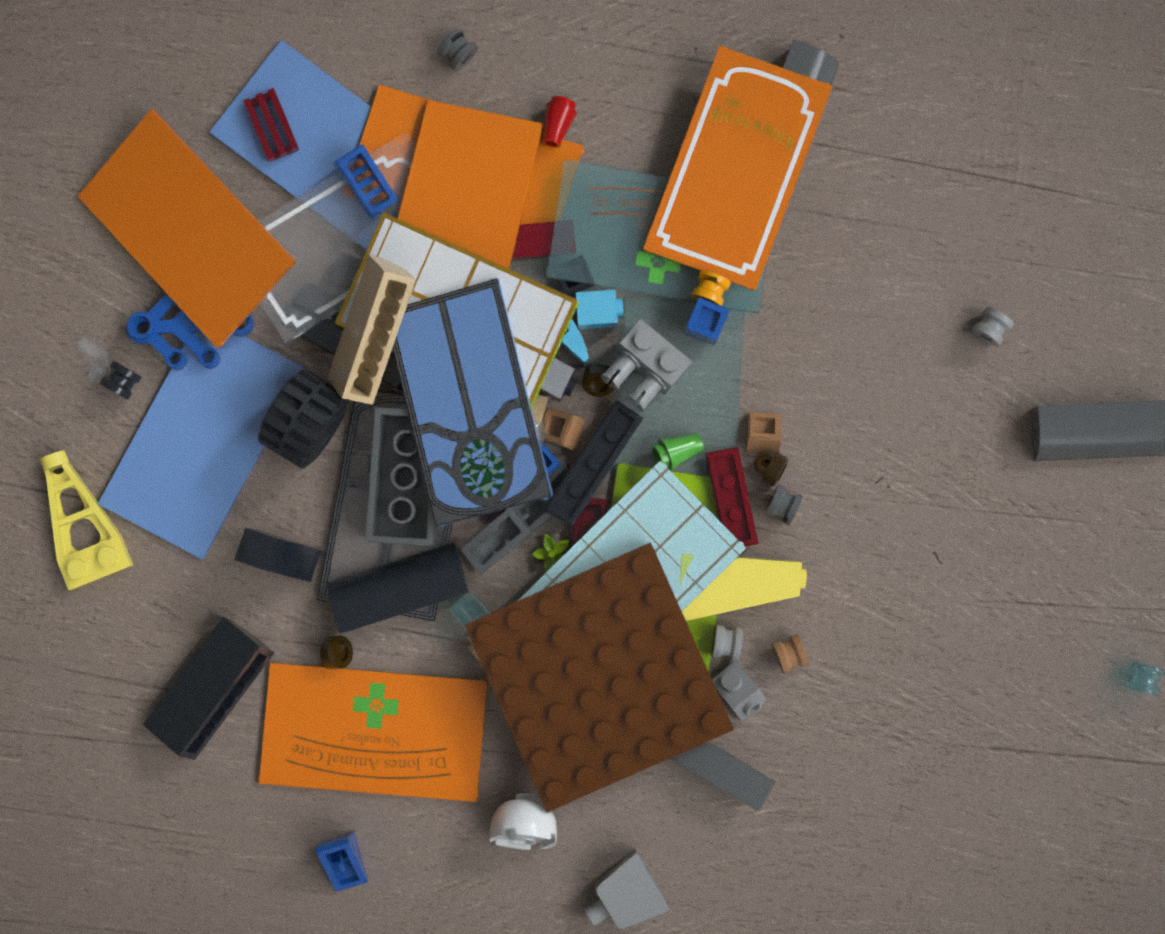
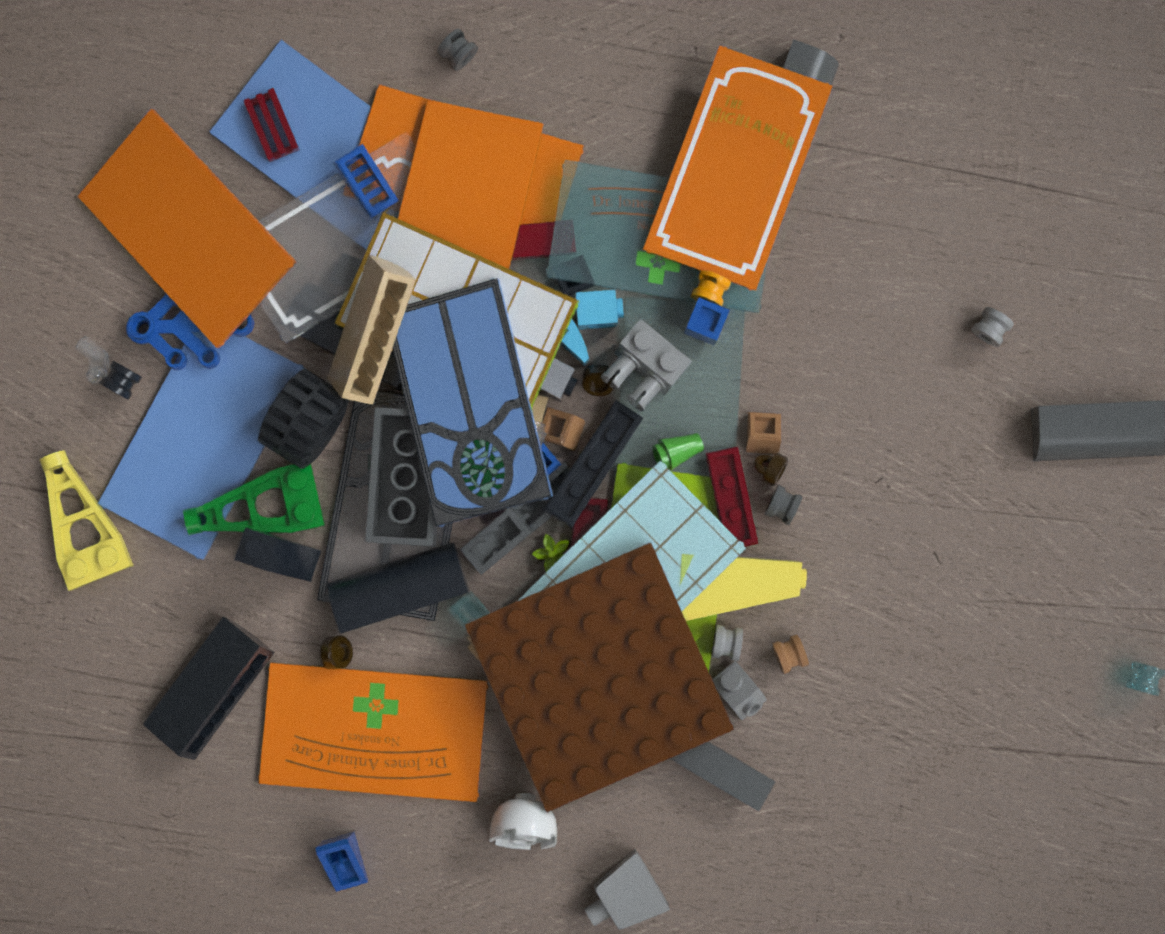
(300, 499): none -> green plate
(558, 119): red cone -> none

